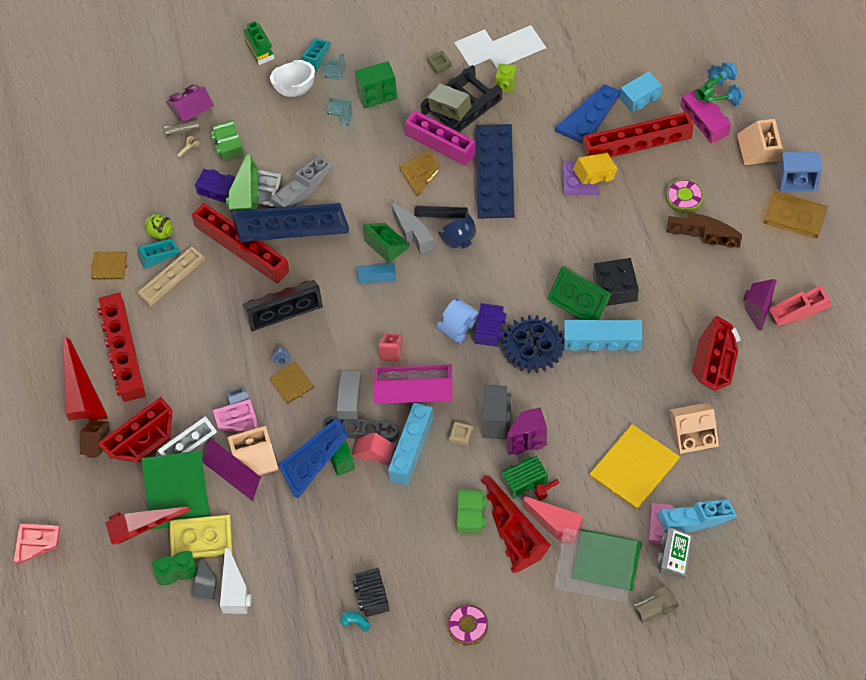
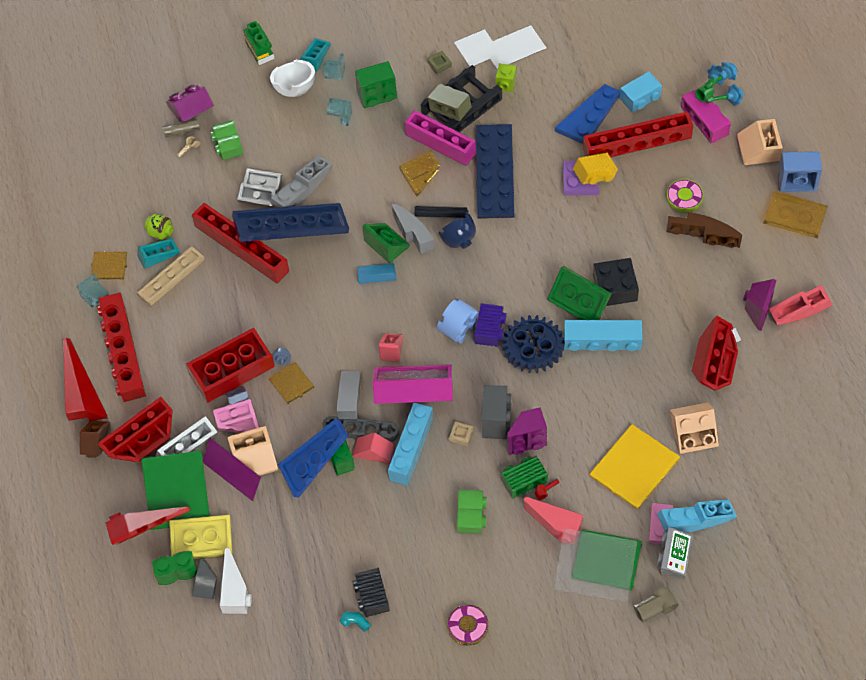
(35, 540): coral wing -> none
(92, 290): none -> clear light blue panel
(214, 185): dark purple brick -> none
(230, 365): none -> red brick
(244, 190): bright green slope -> none
(283, 305): black slope -> none
(523, 541): red wedge -> none

